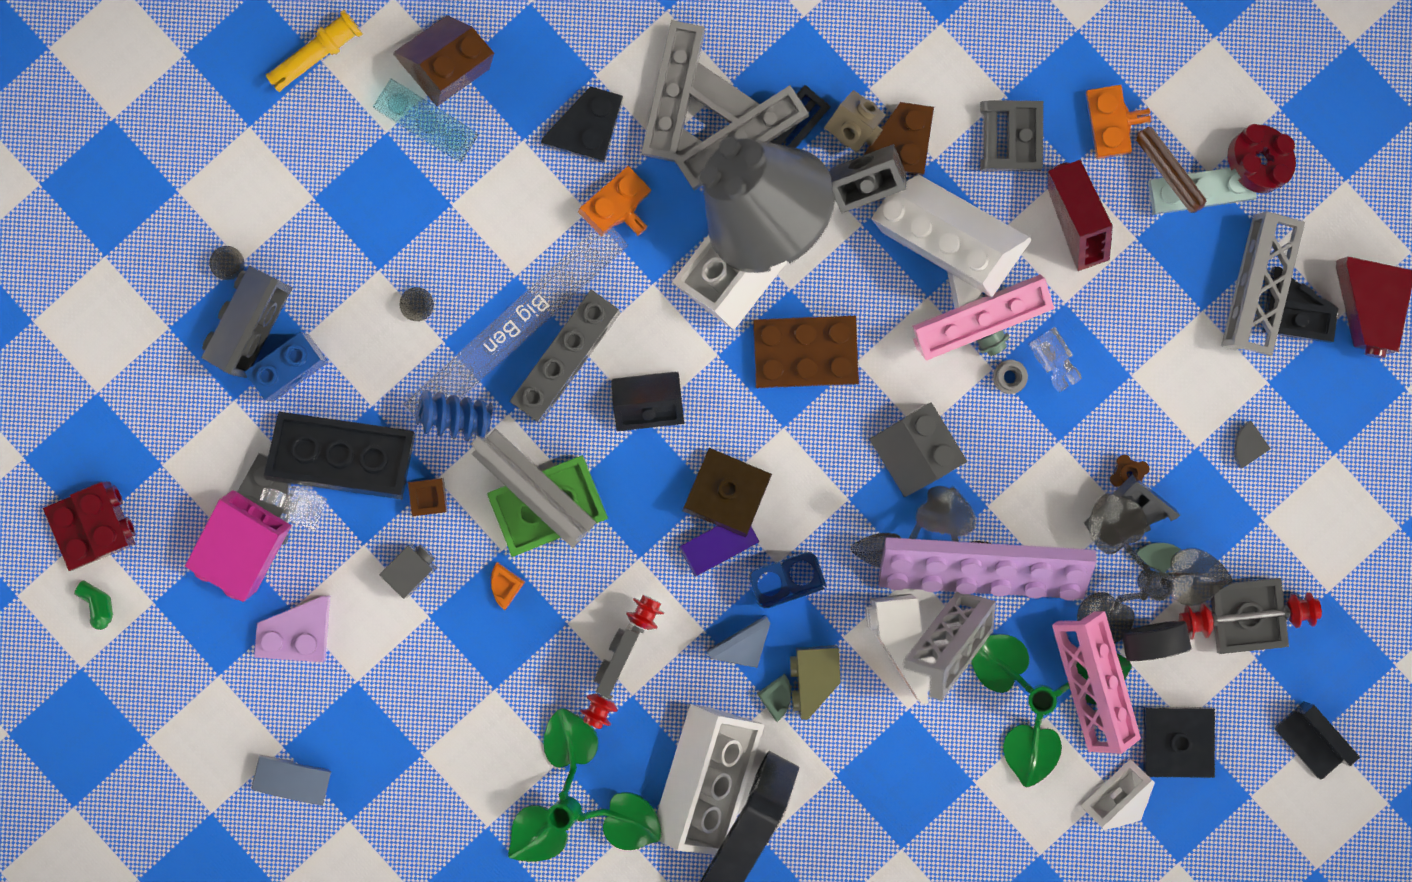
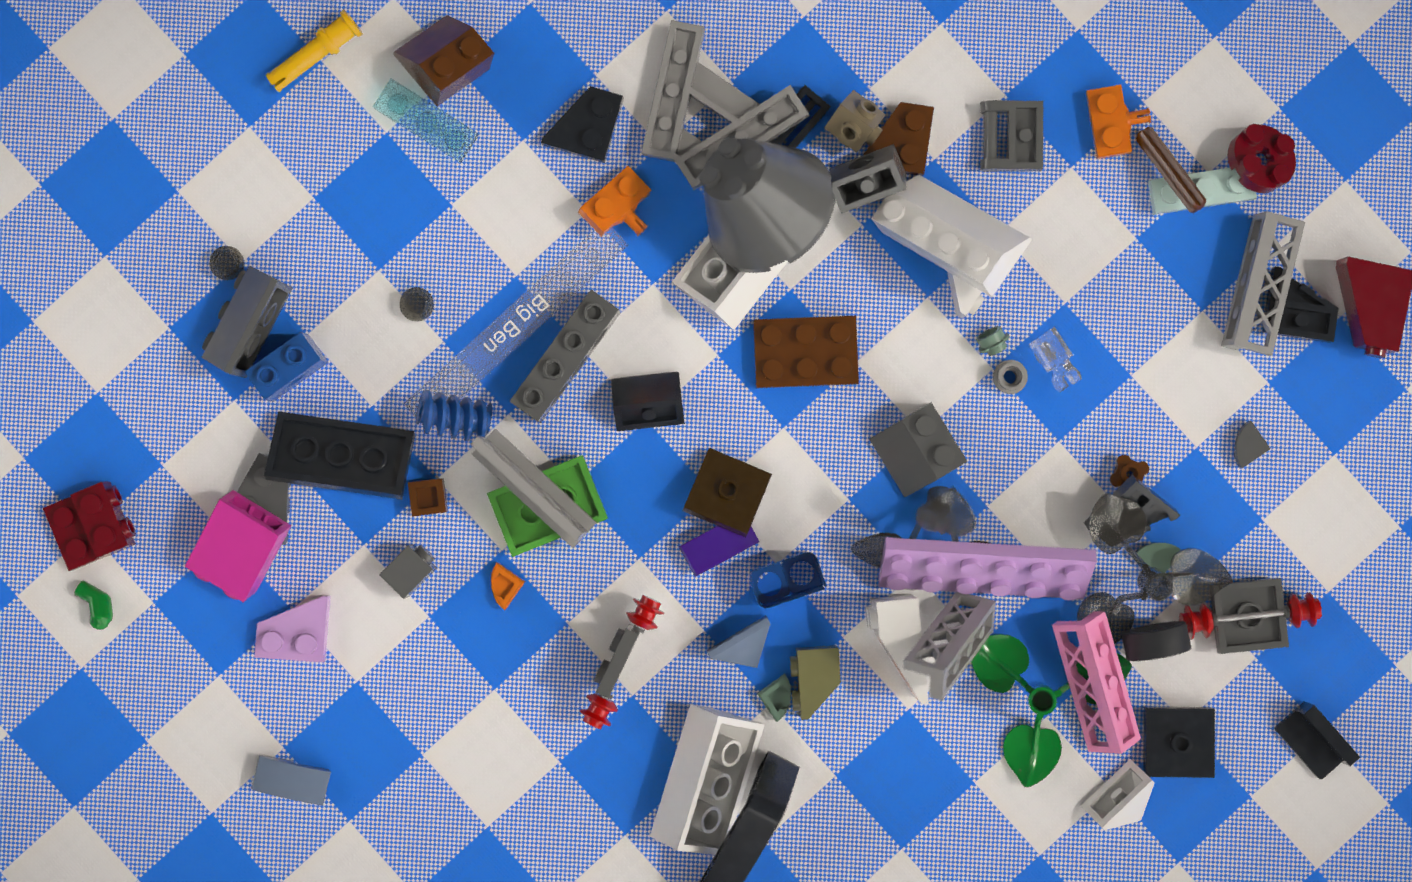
(298, 507): clear plate -> none
(542, 833): green plant -> none
(982, 317): bright pink fence -> none
(1080, 214): dark red slope -> none

